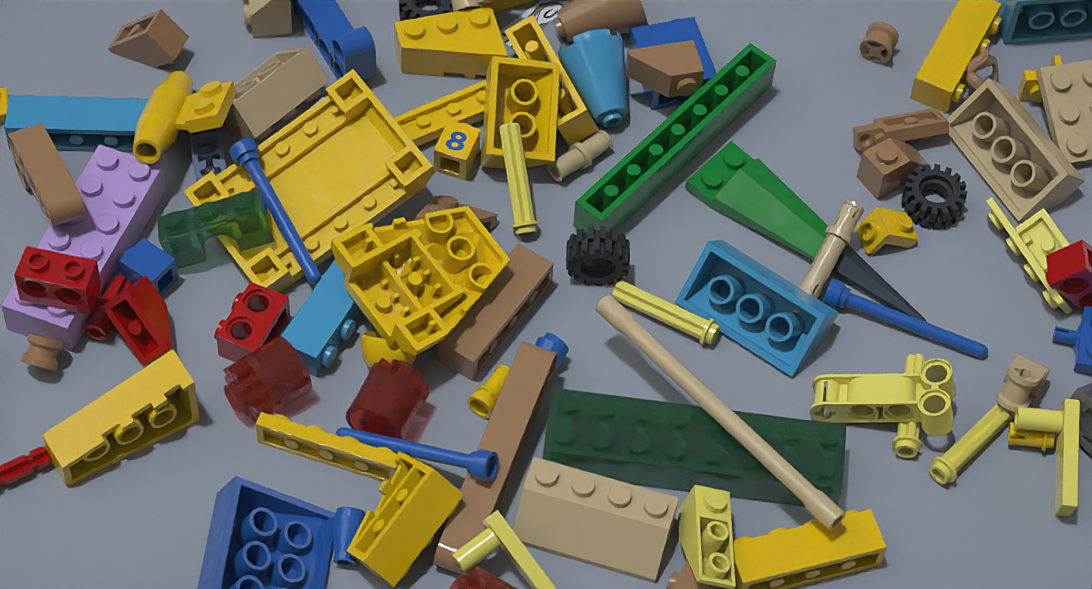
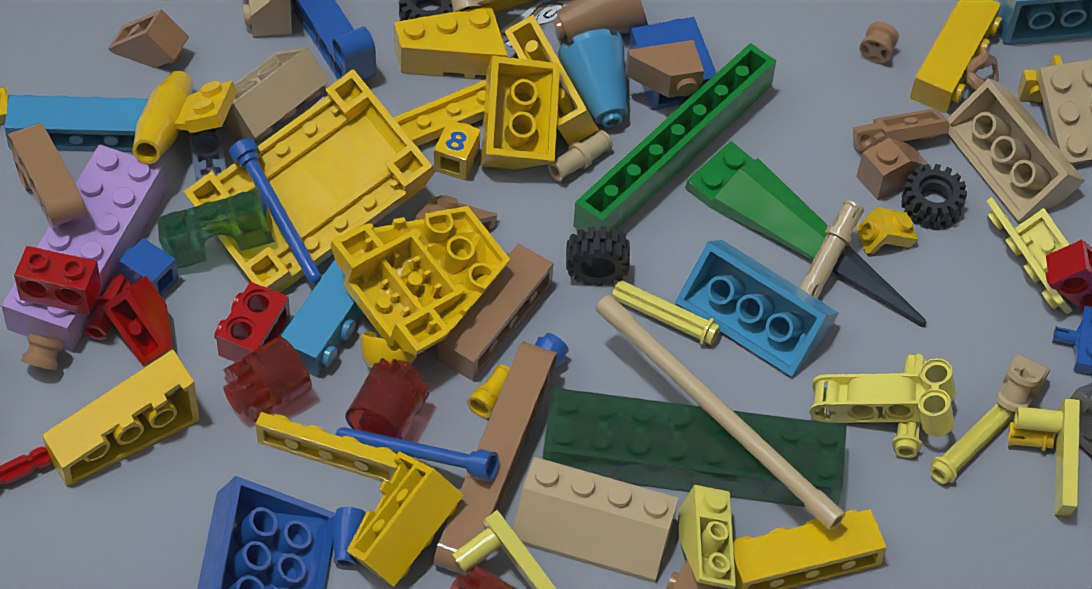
(517, 179): light yellow axle -> none
(840, 296): blue piece -> none

